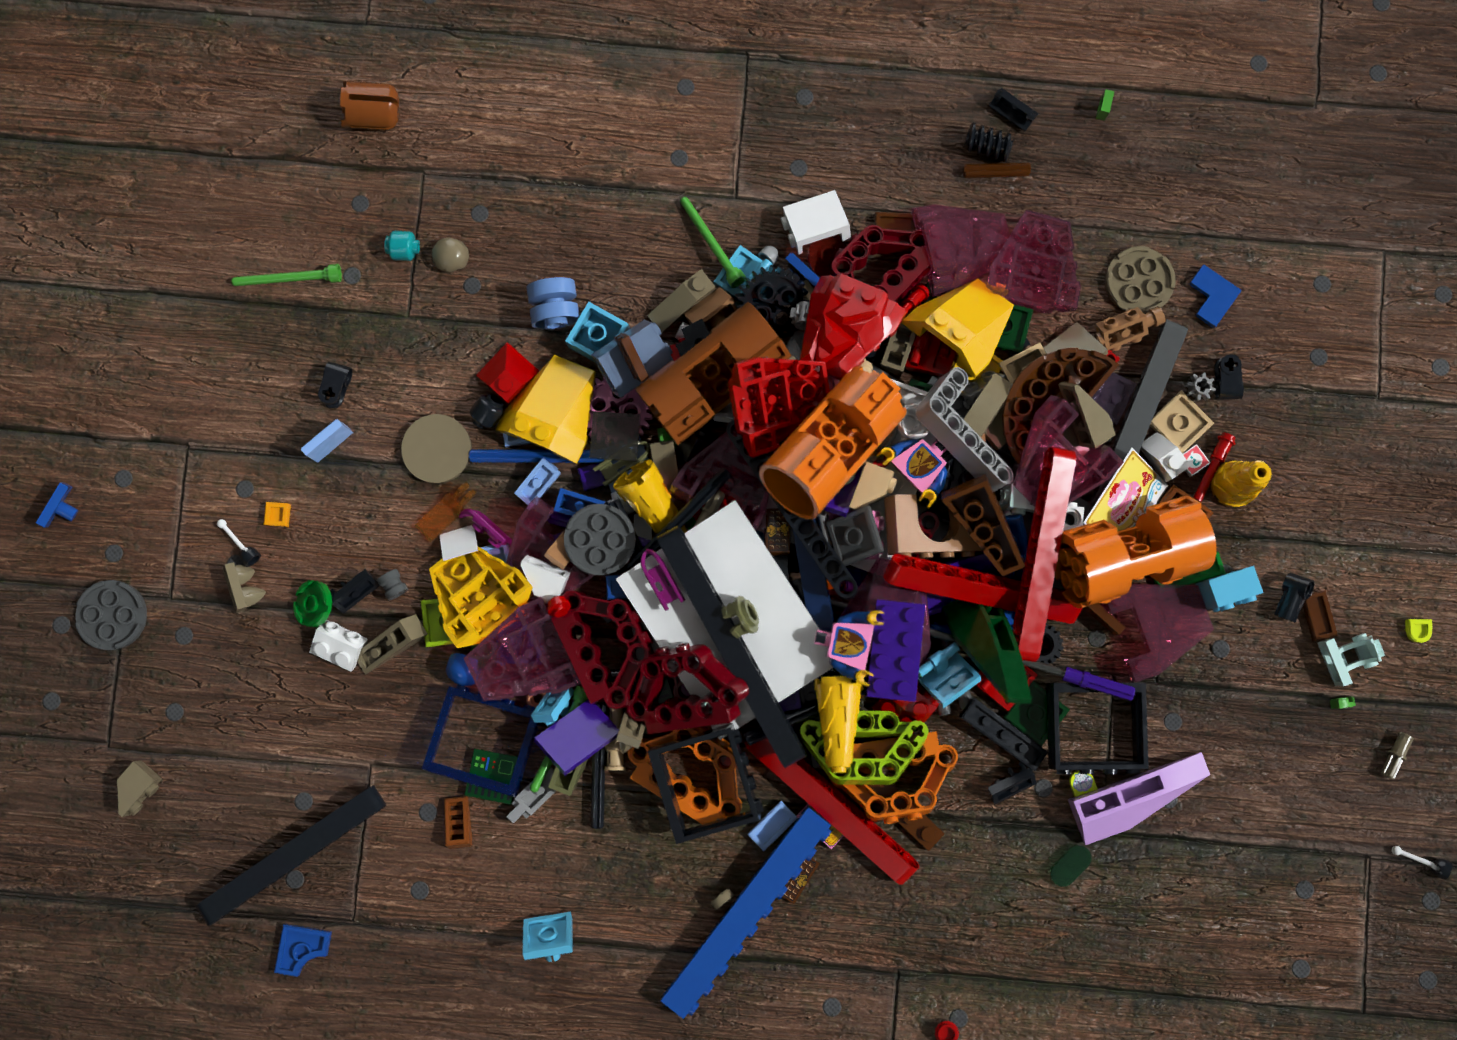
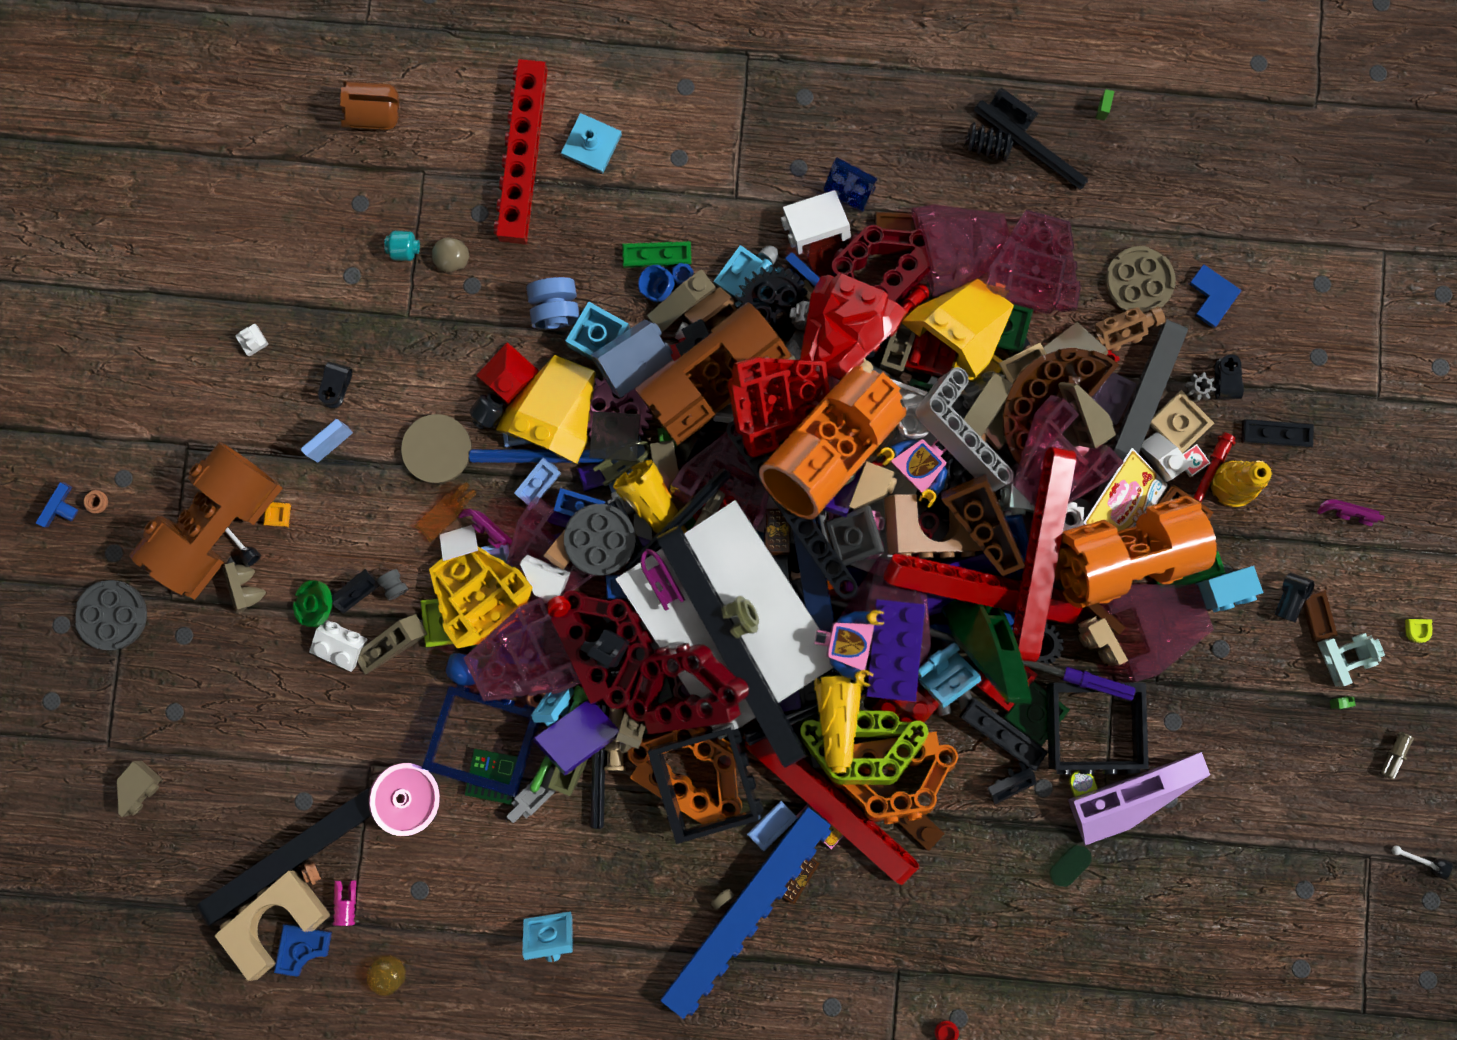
(90, 498): none -> nougat plate
(182, 552): none -> dark orange cylinder
(240, 934): none -> tan arch
(251, 339): none -> white tile
(310, 873): none -> nougat plate
(331, 273): bright green piece -> none
(344, 908): none -> dark pink hinge
(386, 975): none -> clear yellow hair
(418, 800): none -> bright pink dish
(466, 822): dark orange slope -> none
(526, 72): none -> red brick
(591, 143): none -> medium azure tile
(607, 649): none -> black brick
(631, 357): reddish brown tile -> none
(656, 283): none -> blue hair
(659, 253): none -> green tile
(681, 273): none -> blue tile
(733, 275): bright green piece -> none
(850, 184): none -> clear blue plate
(996, 170): reddish brown axle -> none
(1031, 145): none -> black axle
(1099, 635): none -> tan plate
(1277, 433): none -> black tile
(1346, 510): none -> magenta piece

